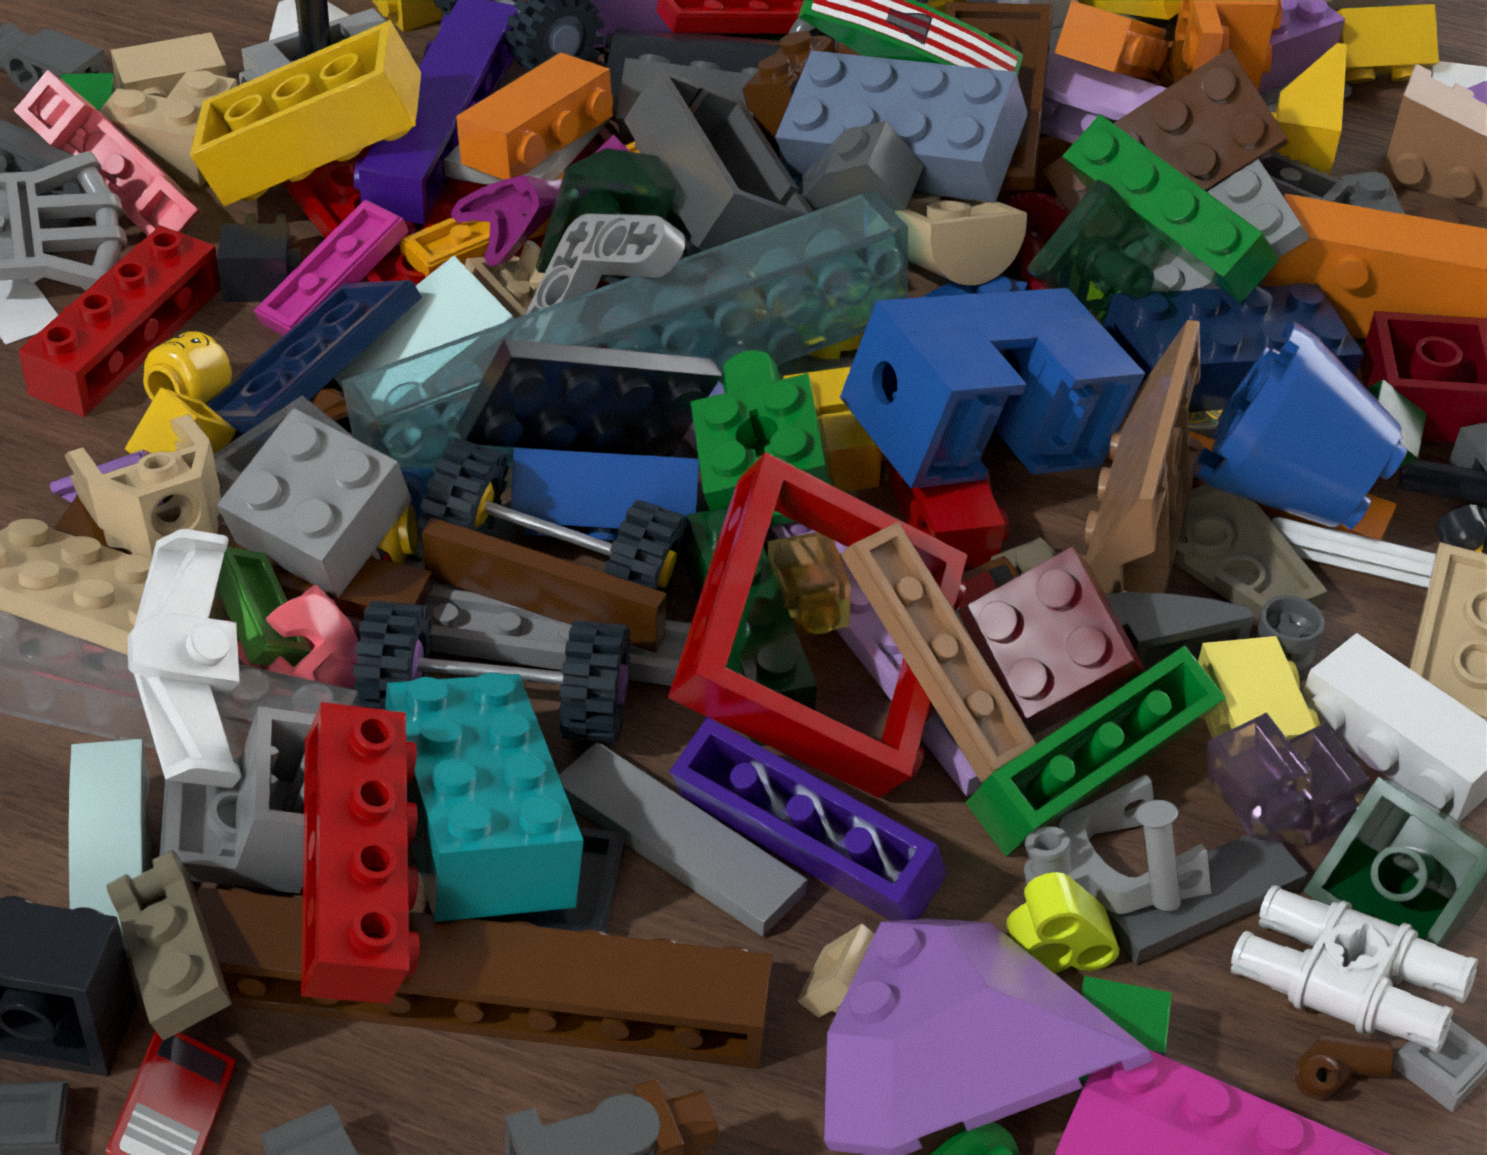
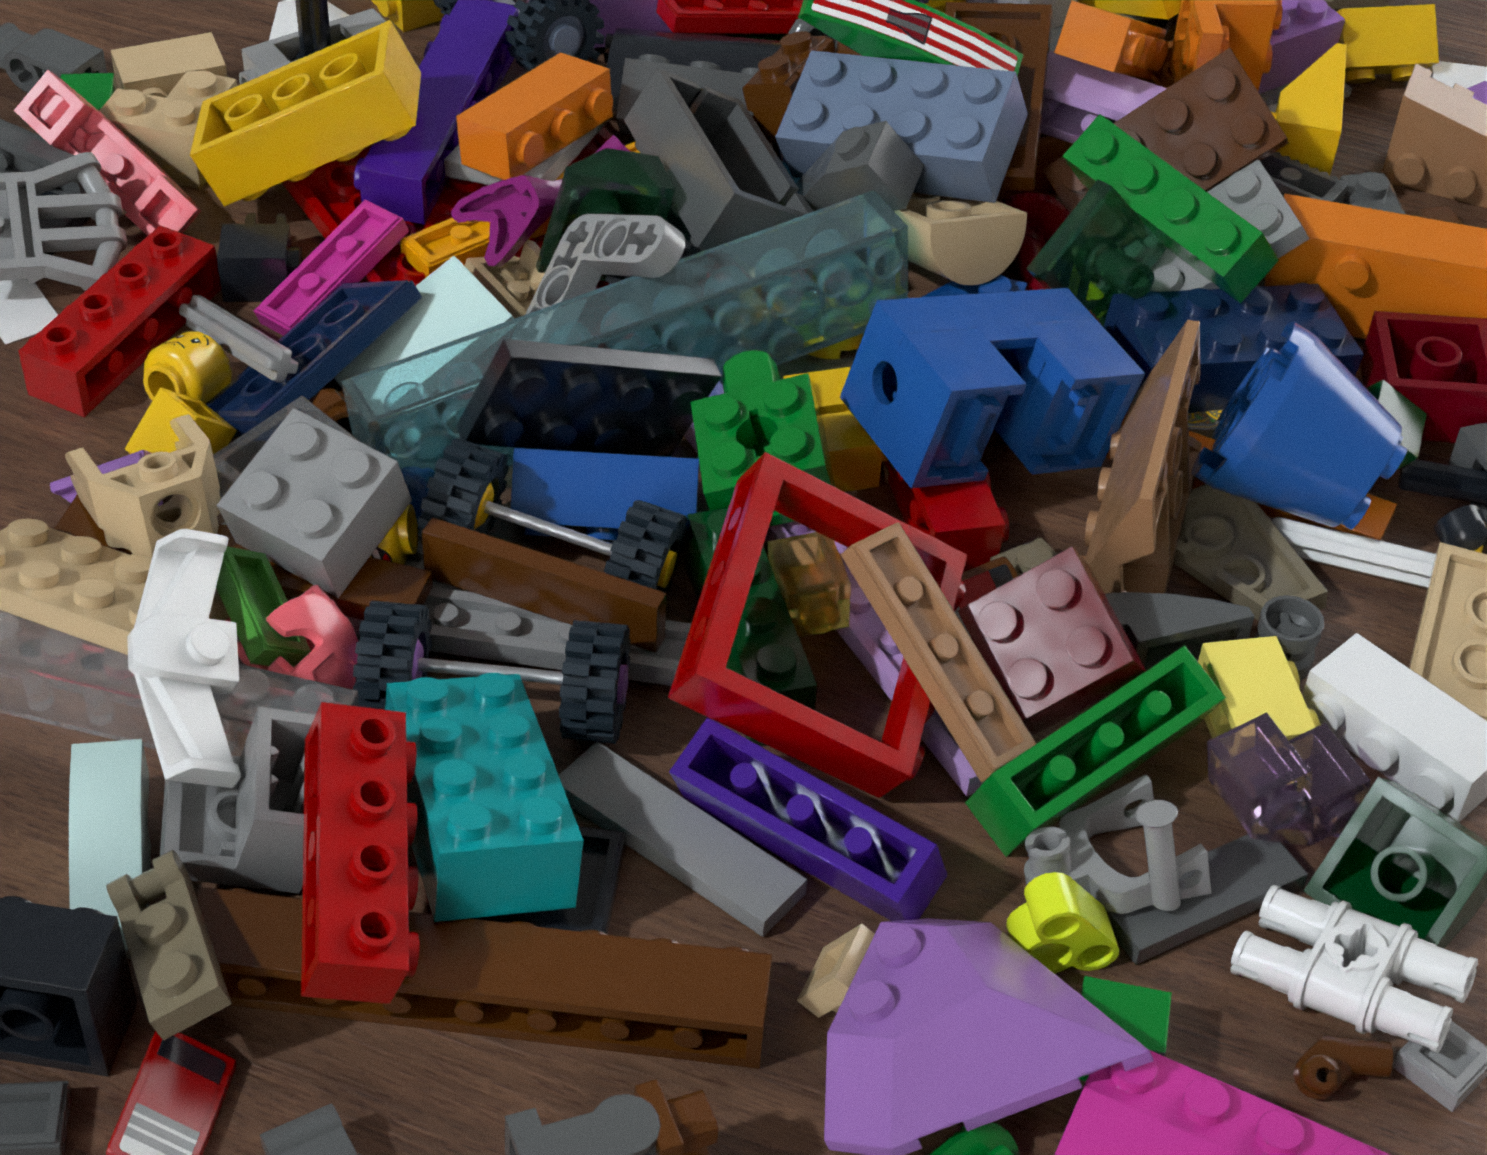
(239, 338): none -> light grey axle

